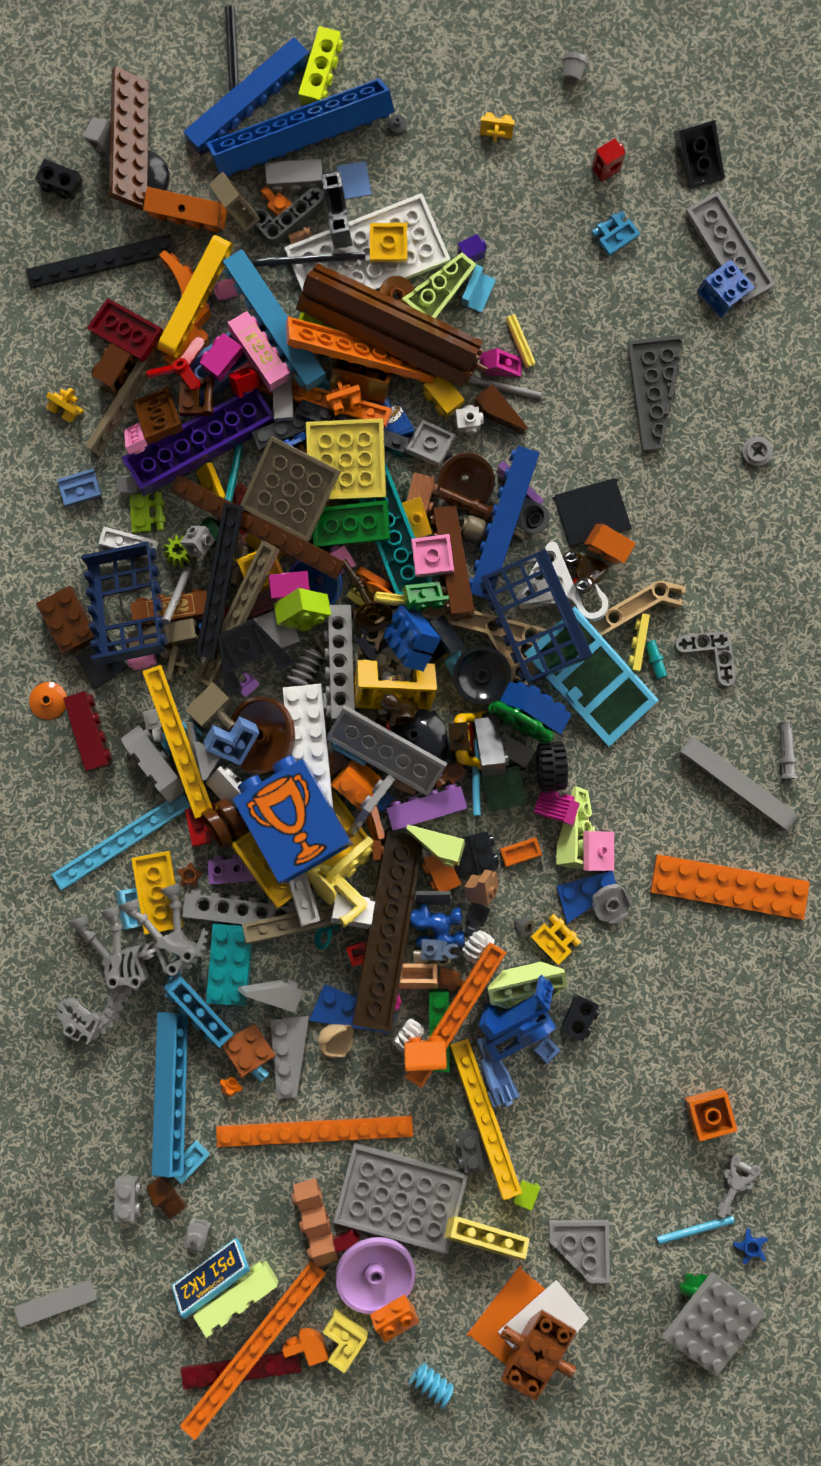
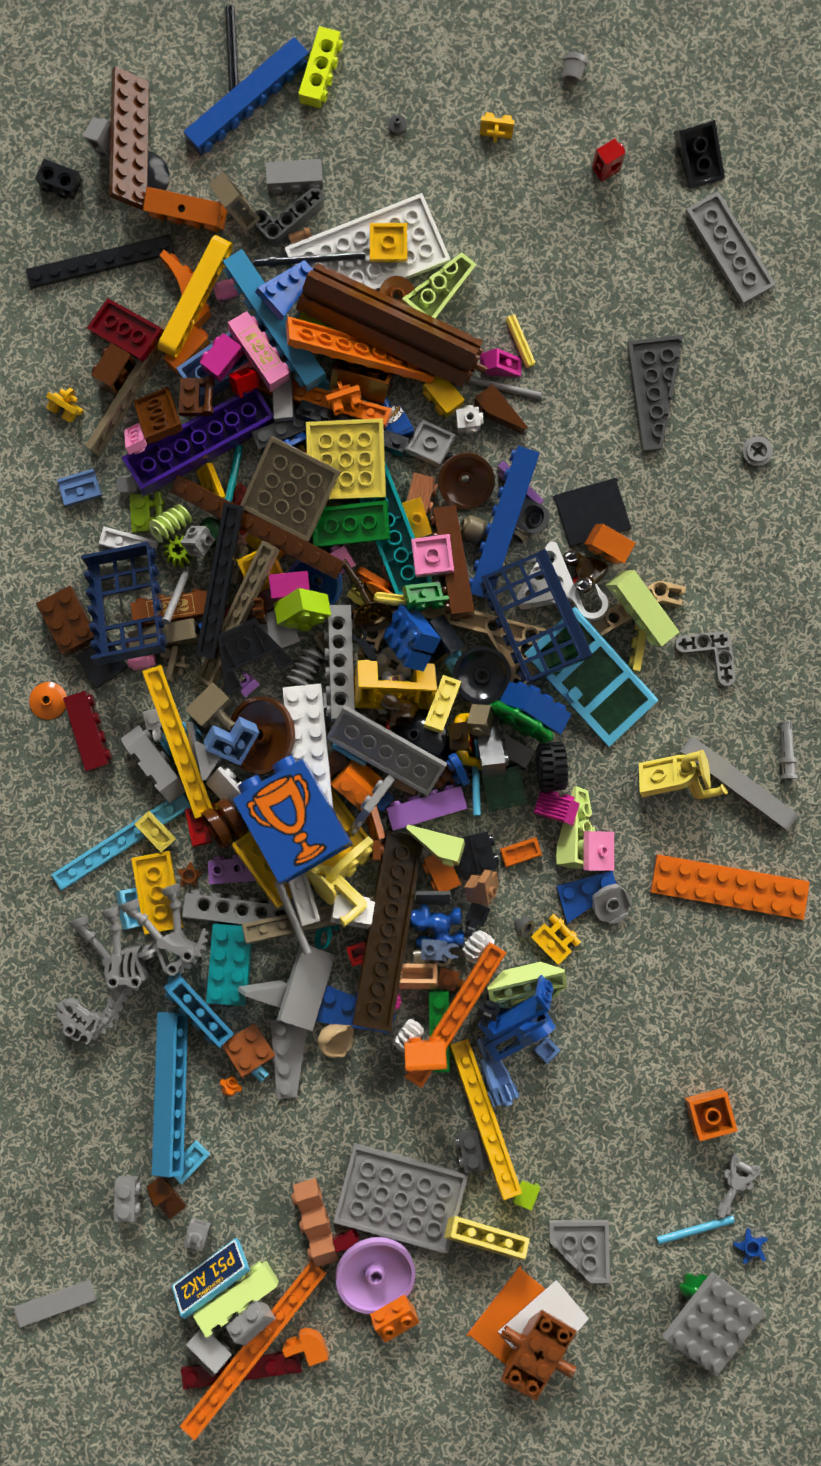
(155, 831): none -> light yellow plate
(169, 521): none -> yellowish green piece
(182, 365): red piece -> none
(208, 1351): none -> light grey brick
(250, 1322): none -> light grey brick
(259, 610): none -> reddish brown plate
(277, 203): orange plate -> none
(284, 289): none -> wing
(293, 918): none -> light grey bar
(301, 127): blue brick -> none
(306, 988): none -> light grey tile
(314, 1131): orange plate -> none
(337, 210): black arch -> none
(349, 1338): light yellow panel -> none
(355, 179): medium blue window -> none
(433, 1384): medium azure piece -> none
(442, 704): none -> light yellow plate
(455, 765): none -> blue plate
(472, 247): dark purple brick -> none
(472, 506): reddish brown pin -> none
(477, 290): medium azure panel -> none
(480, 720): none -> dark tan brick
(488, 1011): none -> black plate
(574, 1015): black brick -> none
(617, 238): dark azure plate -> none
(642, 607): none -> yellowish green wedge
(656, 659): teal pin -> none
(678, 773): none -> light yellow plate
(724, 288): blue bracket -> none

